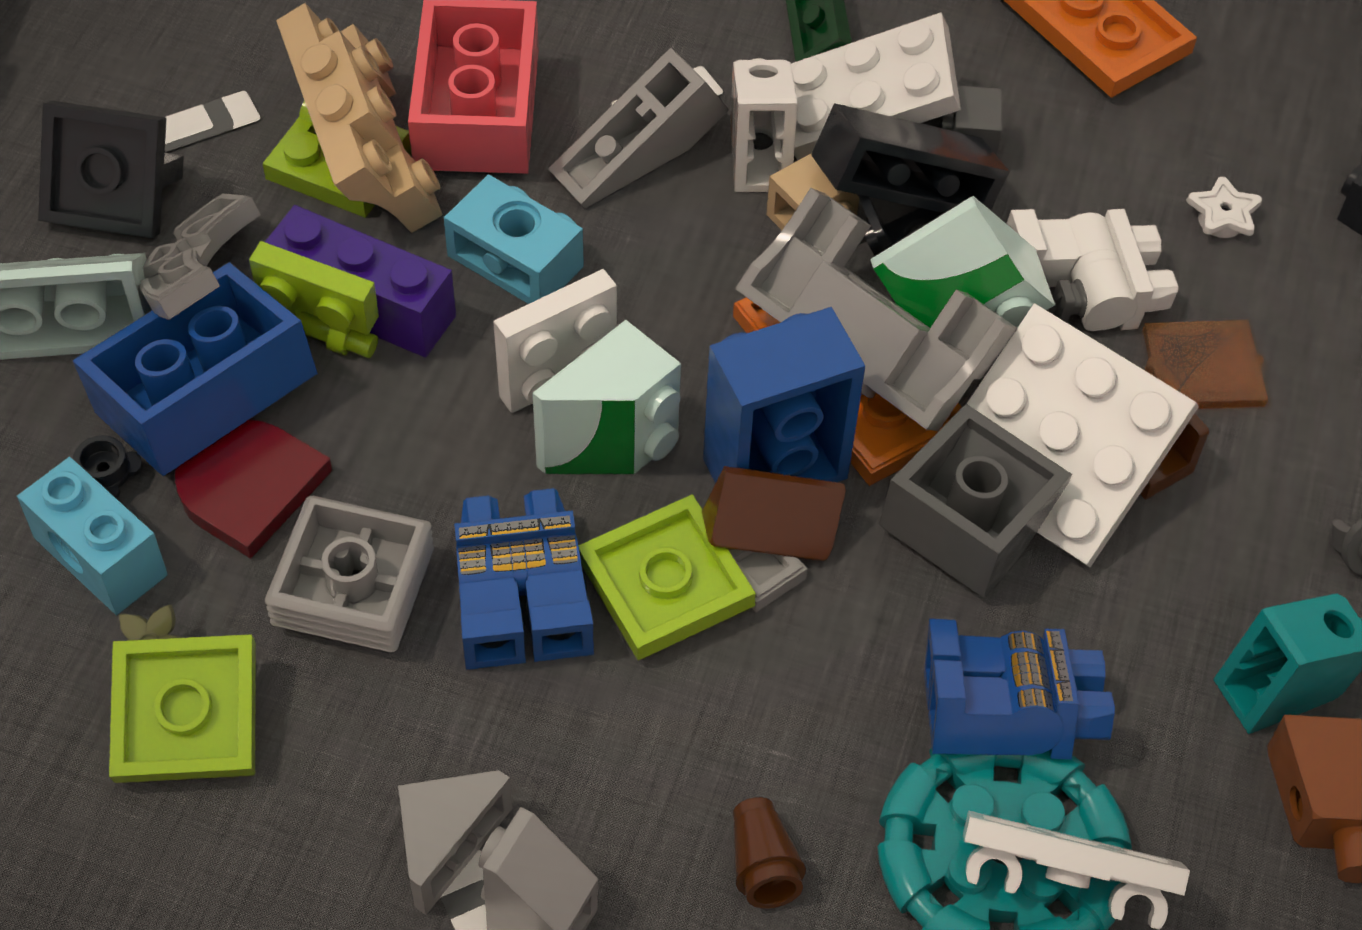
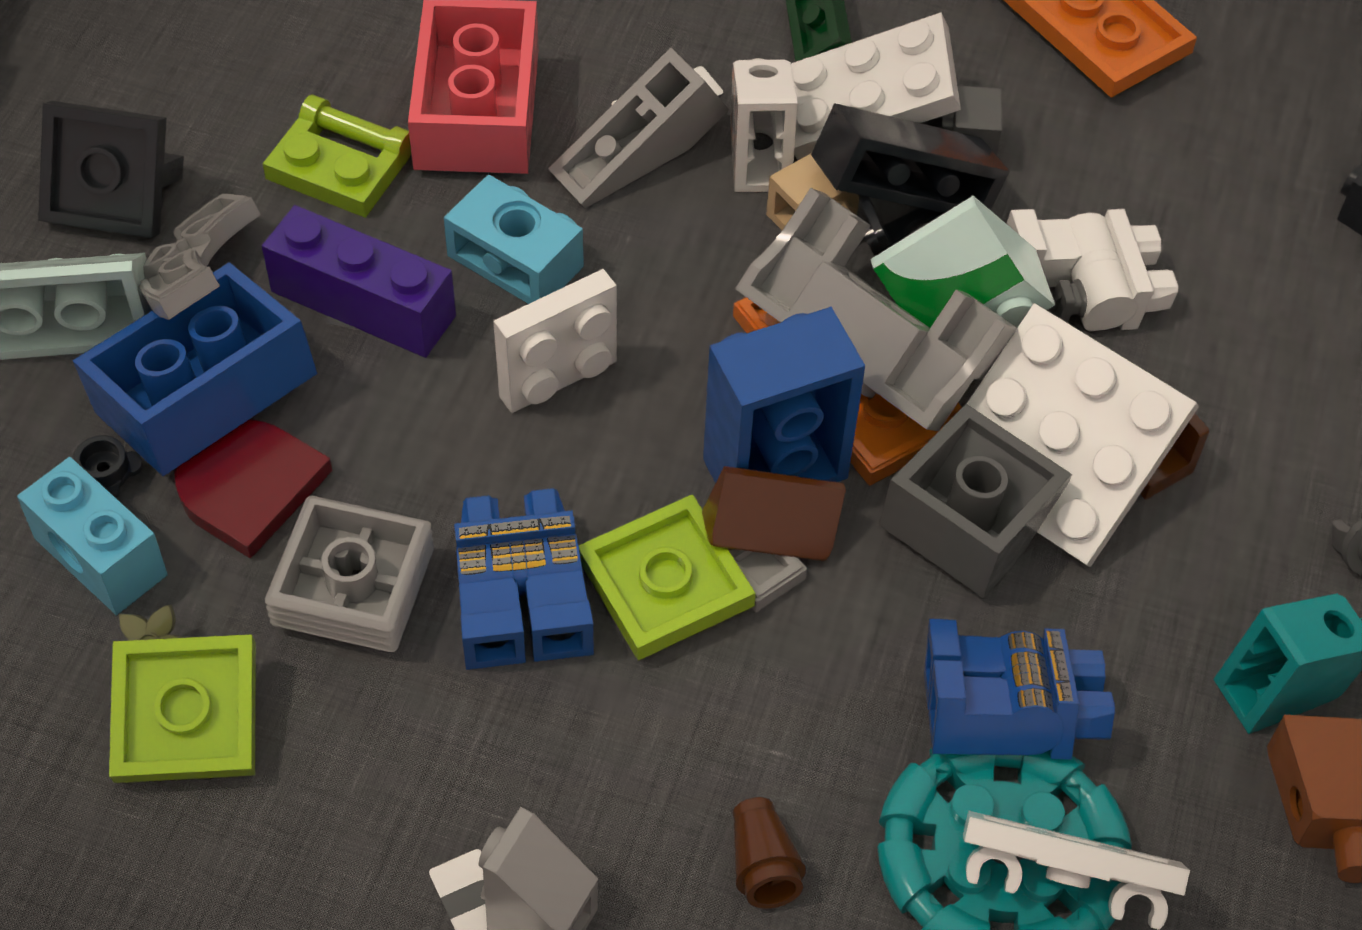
(209, 120): white sticker -> none
(327, 300): lime plate -> none
(353, 117): tan bracket -> none
(446, 827): light grey slope -> none
(609, 407): light aqua slope -> none
(1207, 362): clear orange piece -> none
(1221, 222): white plate -> none

